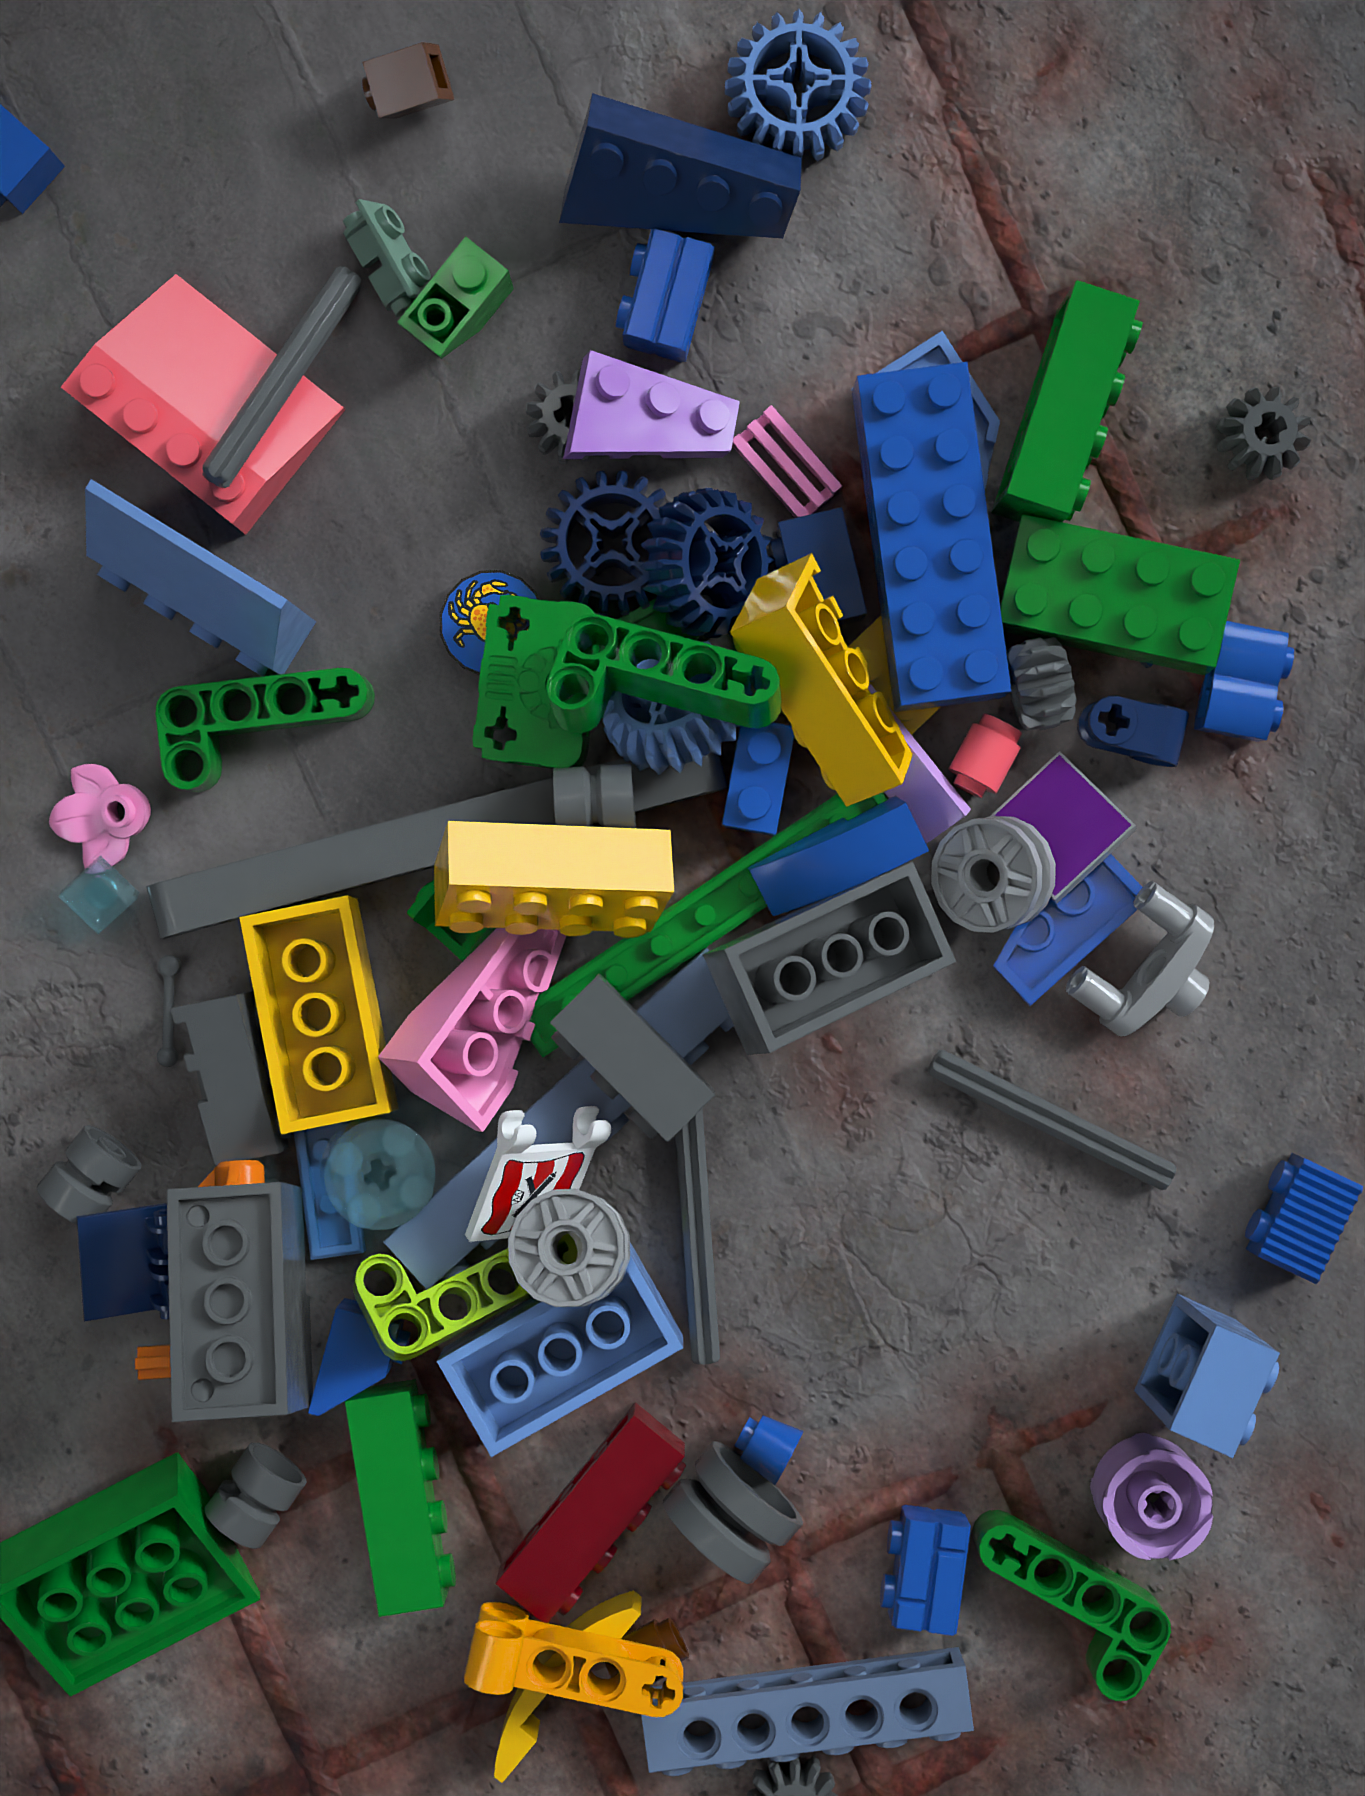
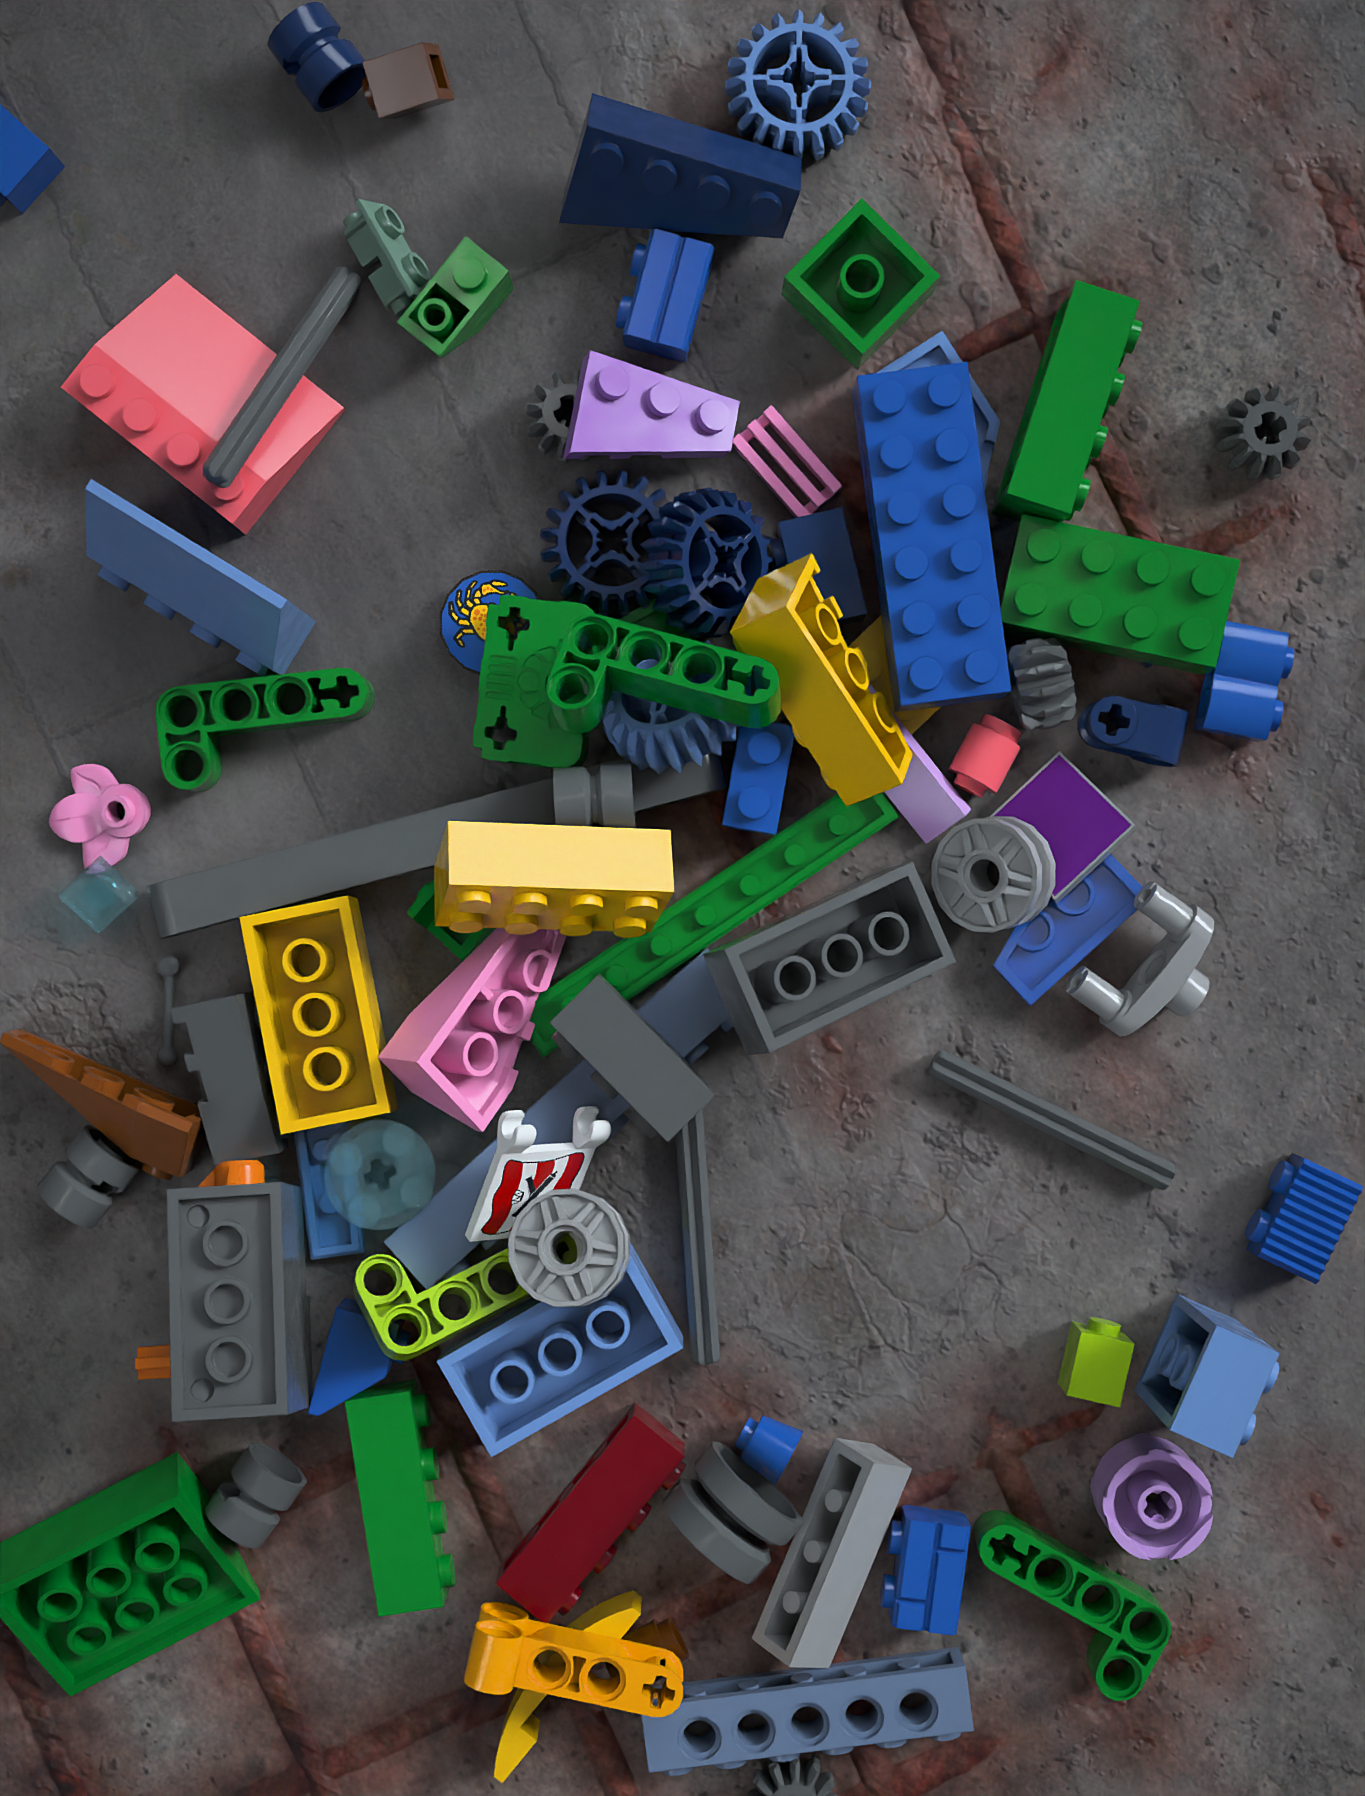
(124, 1262): dark blue hinge -> none
(133, 1114): none -> dark orange wedge
(324, 65): none -> dark blue wheel
(831, 1554): none -> light grey brick
(839, 857): blue slope -> none
(859, 284): none -> green brick
(1096, 1362): none -> lime brick

